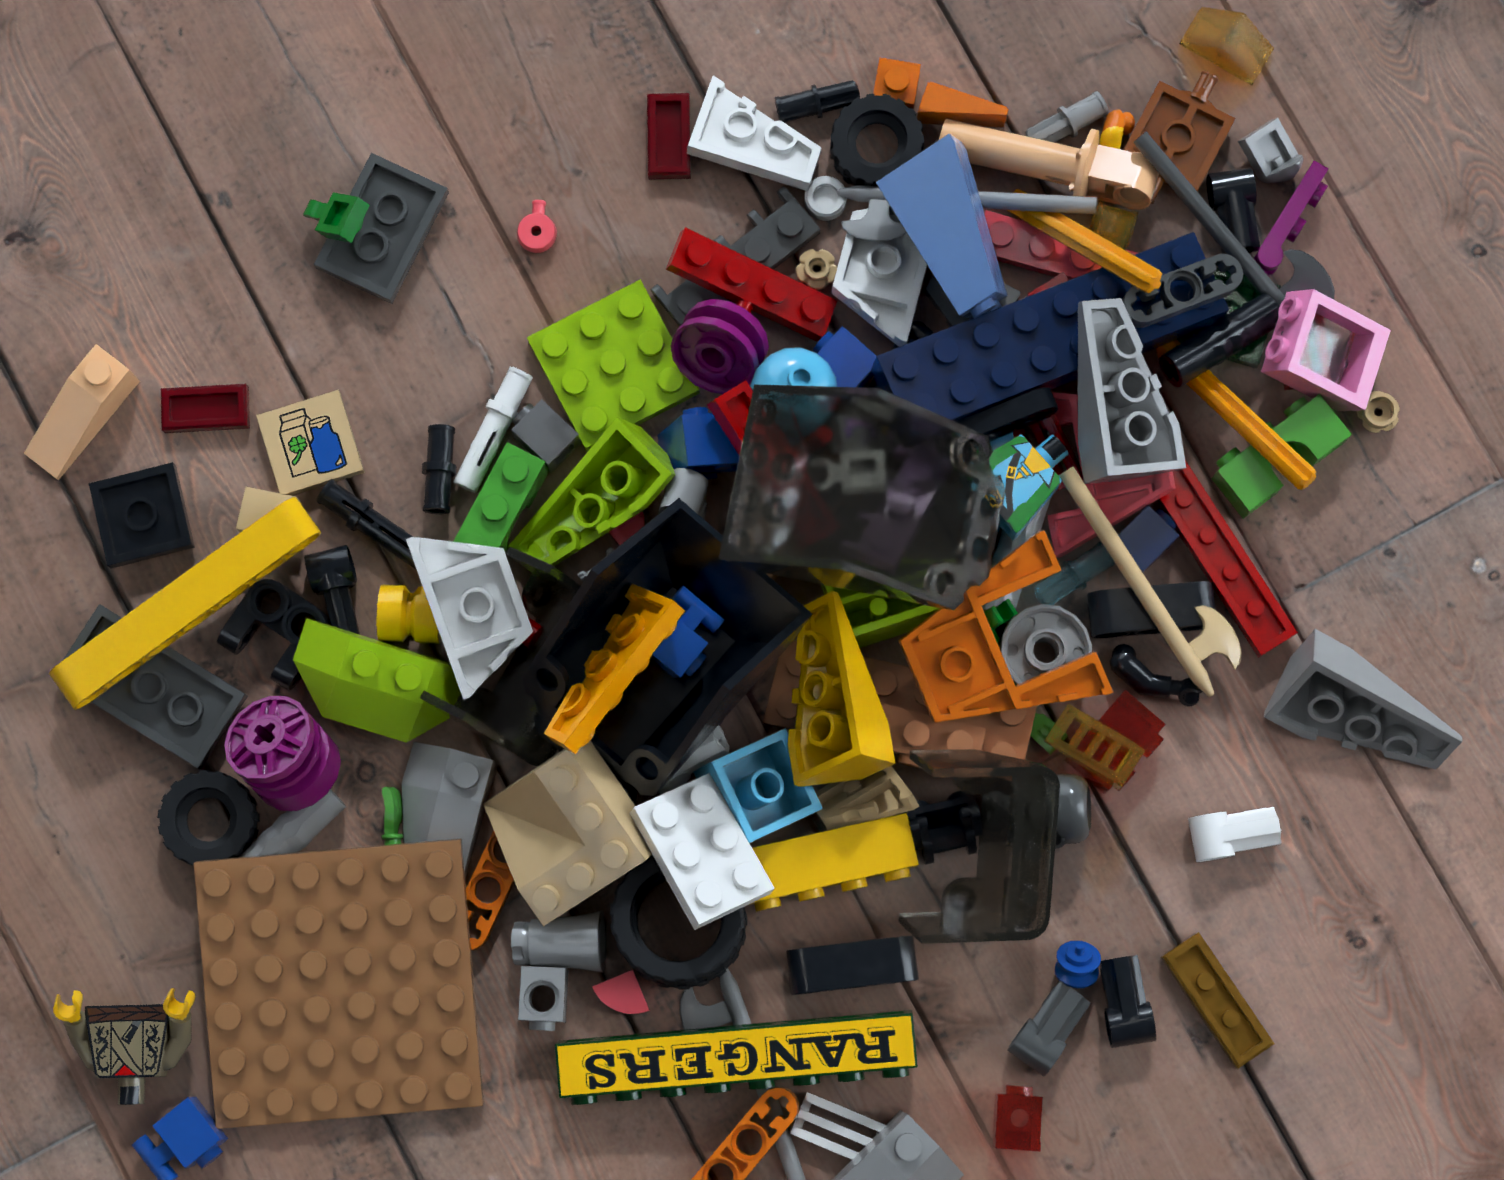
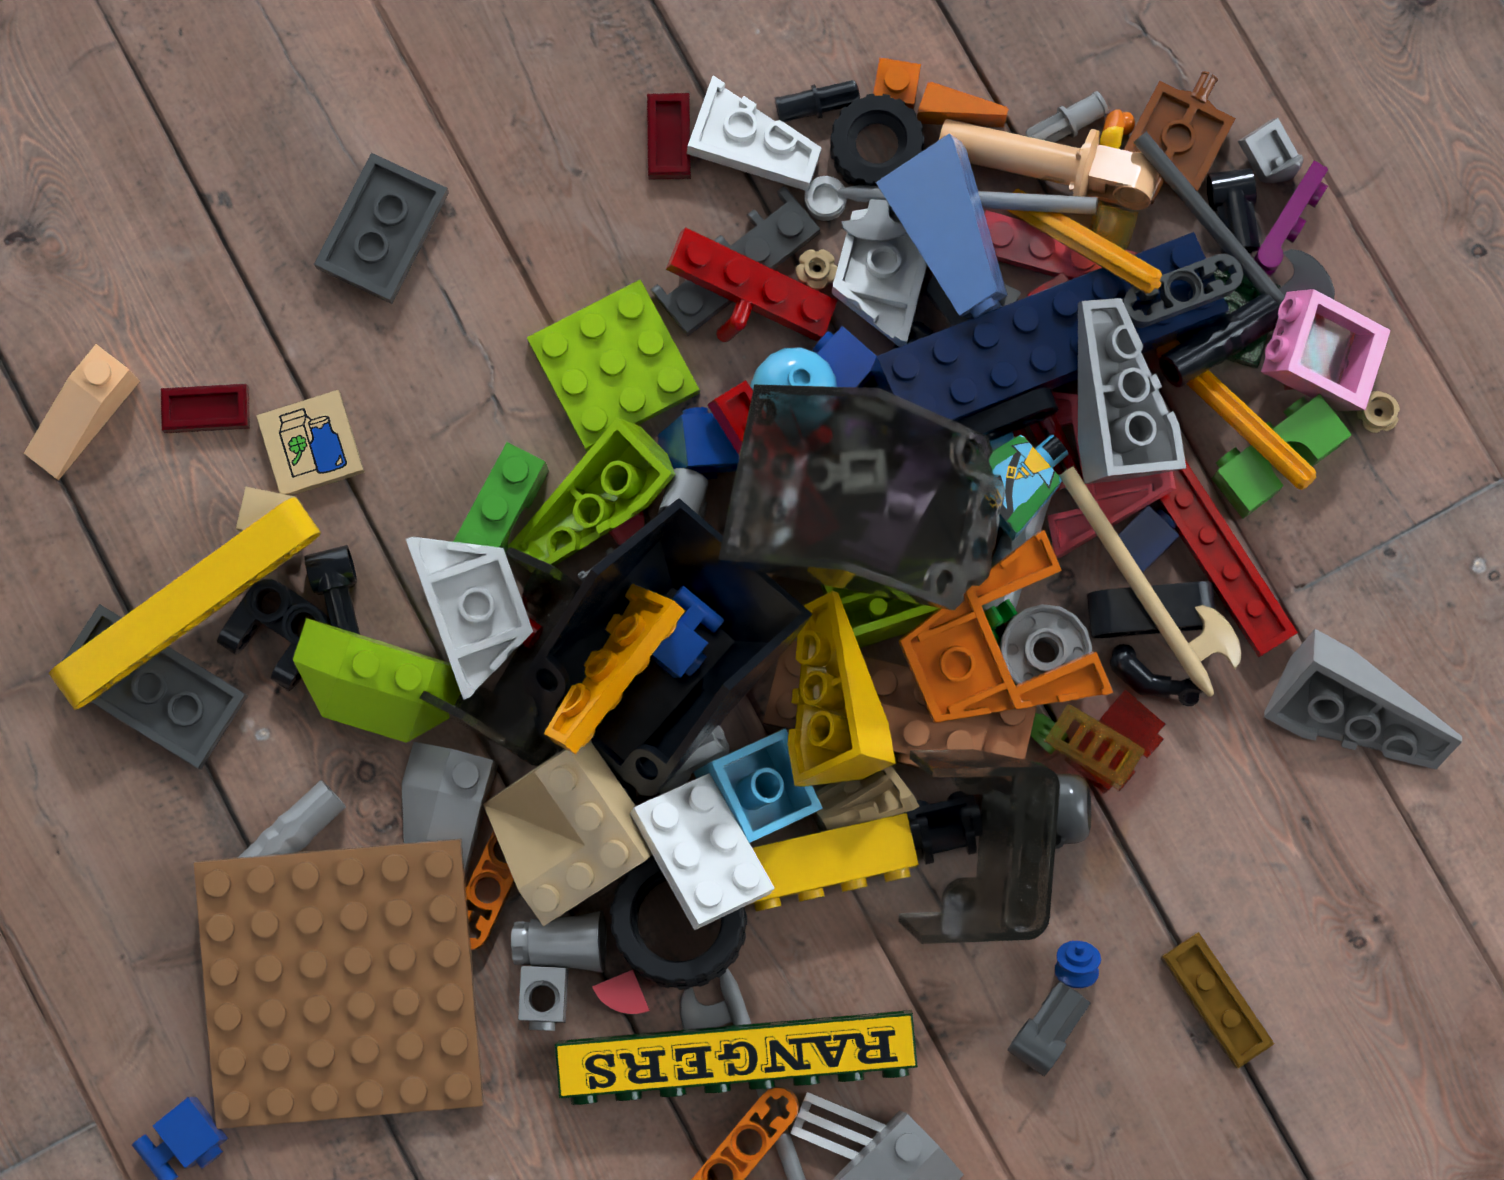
(128, 1039): torso -> none
(141, 515): black plate -> none
(189, 791): black tyre -> none
(282, 753): magenta wheel -> none
(335, 499): black pin -> none
(338, 218): green plate -> none
(392, 815): bright green piece -> none
(405, 615): yellow wheel -> none
(439, 469): black pin -> none
(493, 429): white pin -> none
(534, 222): coral piece -> none
(545, 434): flat silver brick -> none
(719, 345): magenta wheel -> none
(852, 965): black beam -> none
(1008, 1135): clear red brick -> none
(1074, 575): clear light blue axle -> none
(1127, 1014): black piece -> none
(1222, 834): white piece -> none
(1229, 42): clear yellow slope -> none

